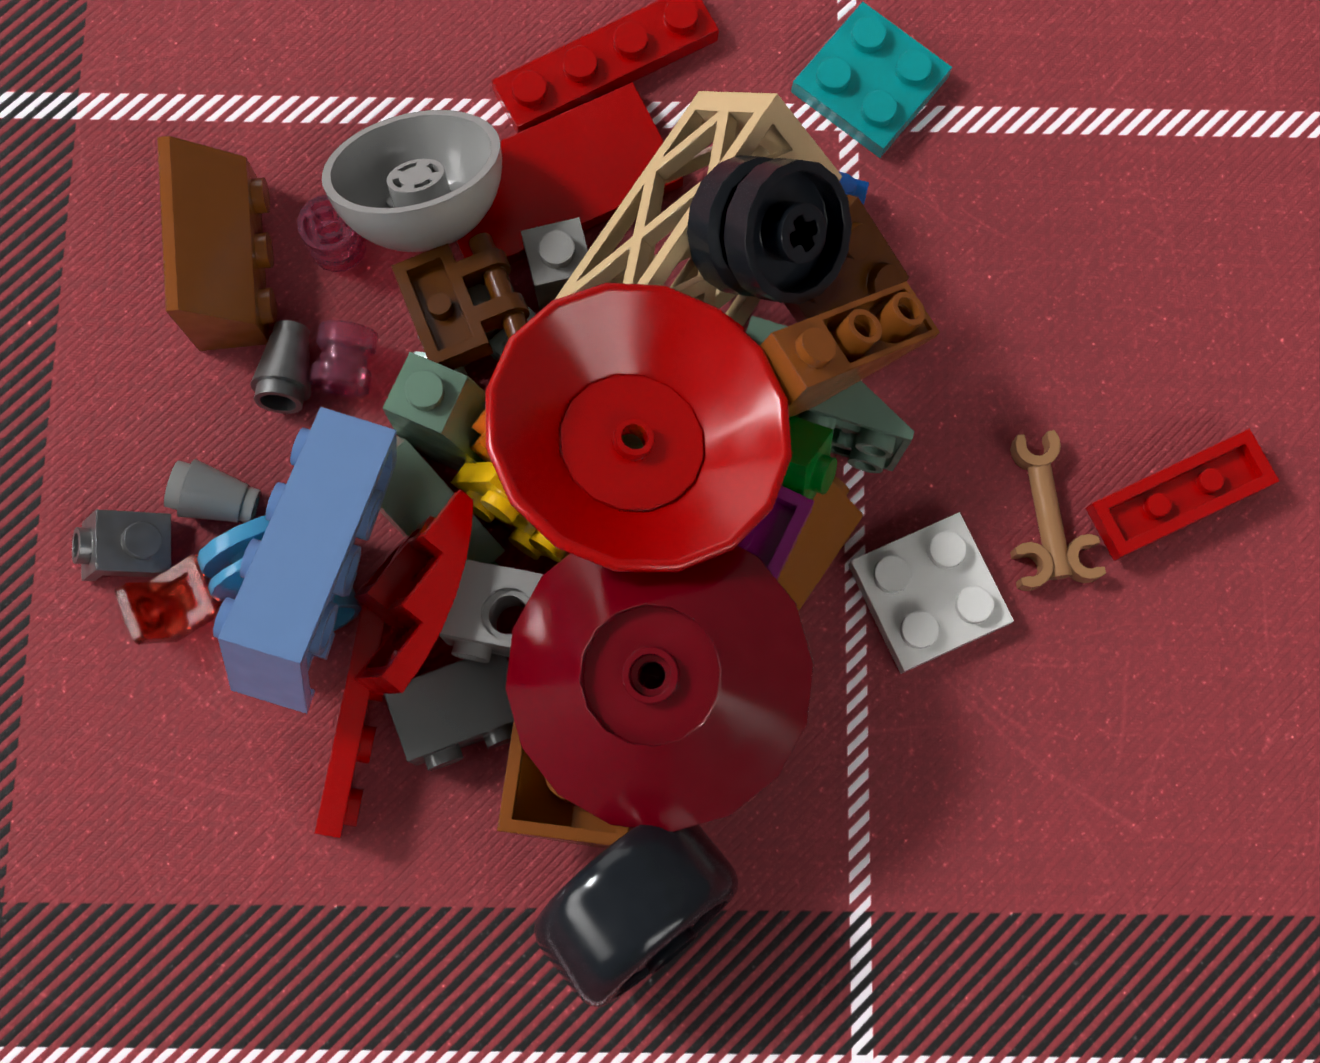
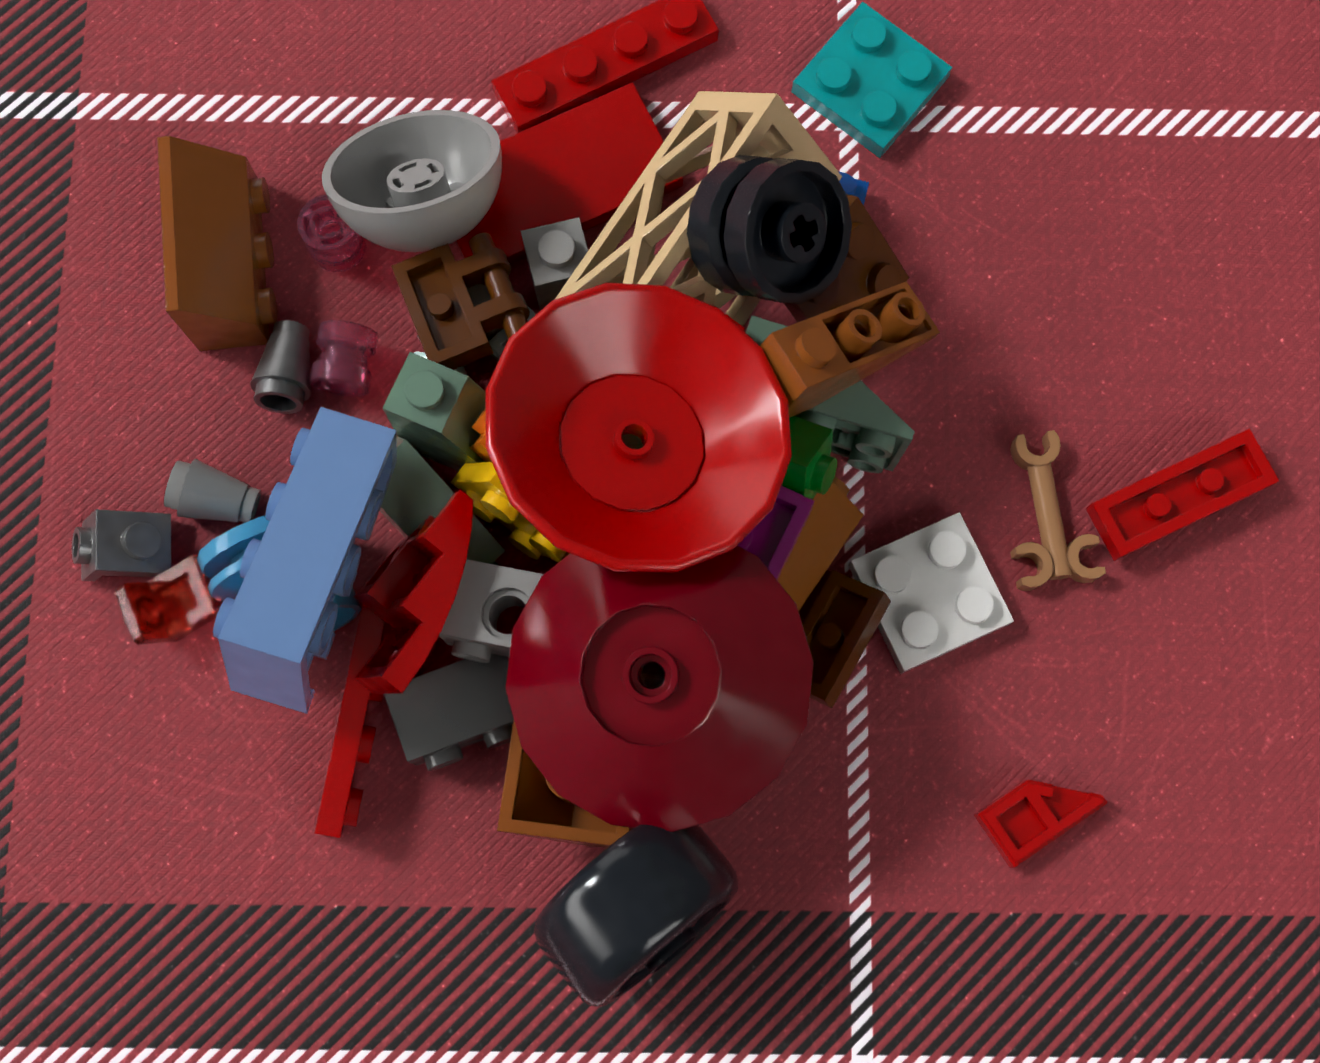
(838, 627): none -> reddish brown plate
(1033, 817): none -> red tile

